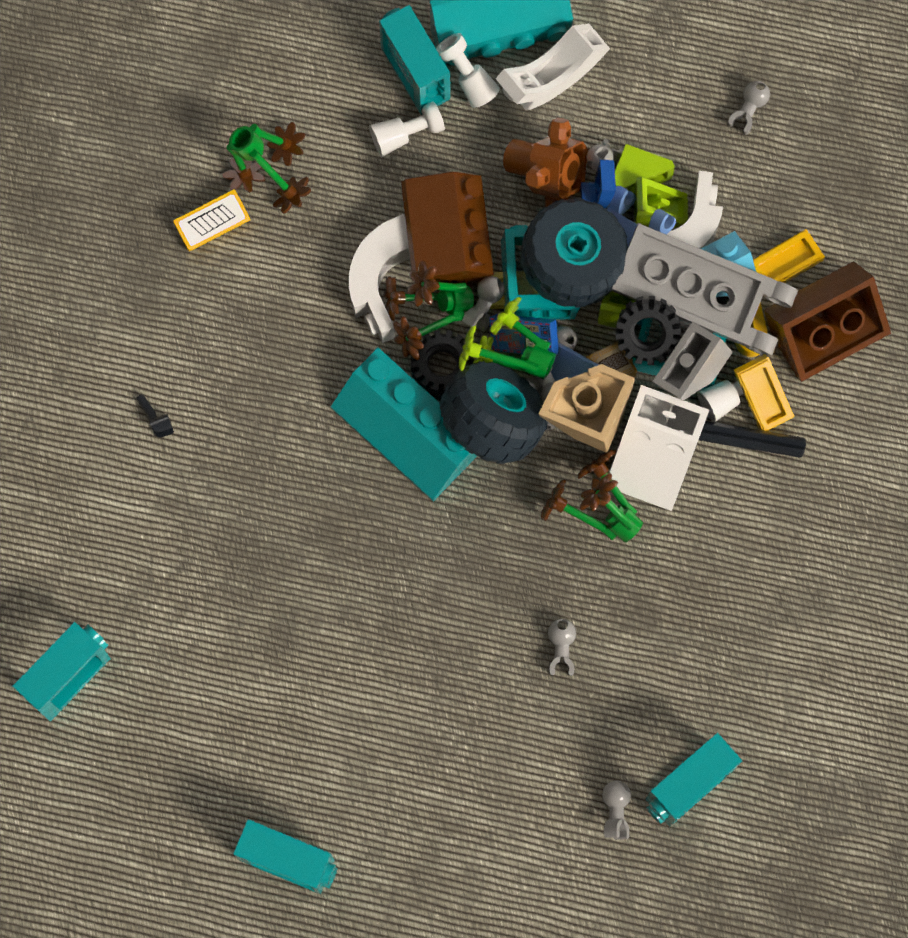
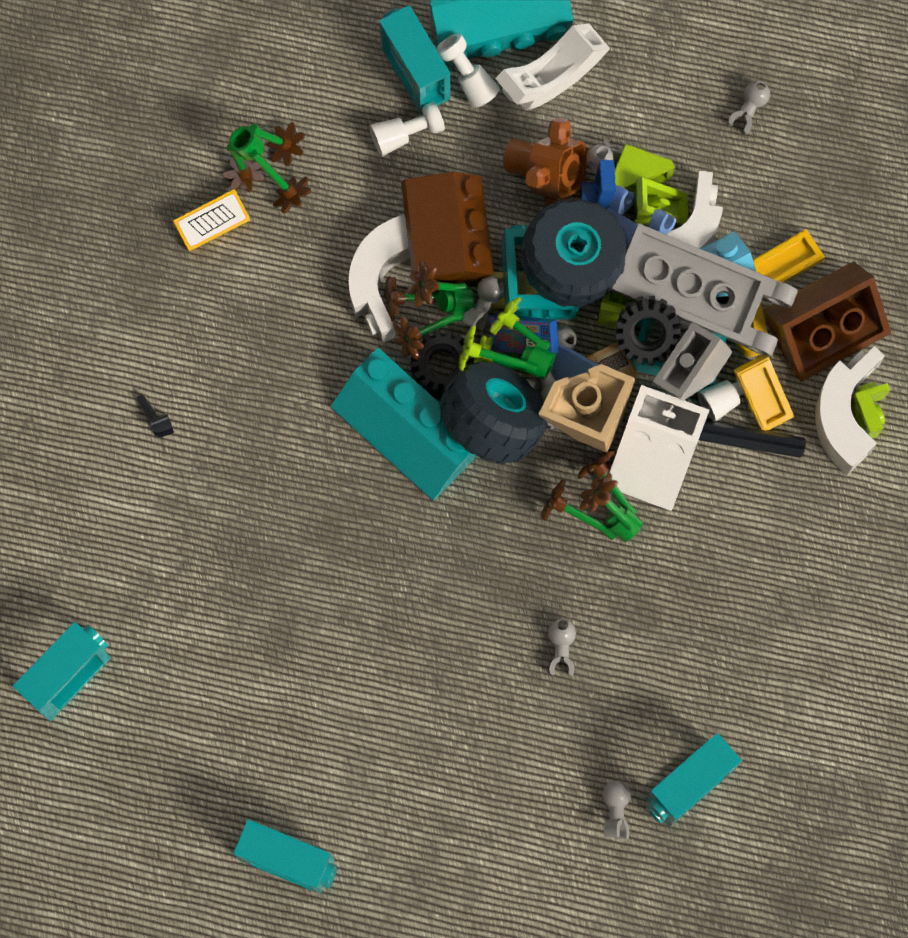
(835, 425): none -> white arch
(867, 414): none -> lime bracket

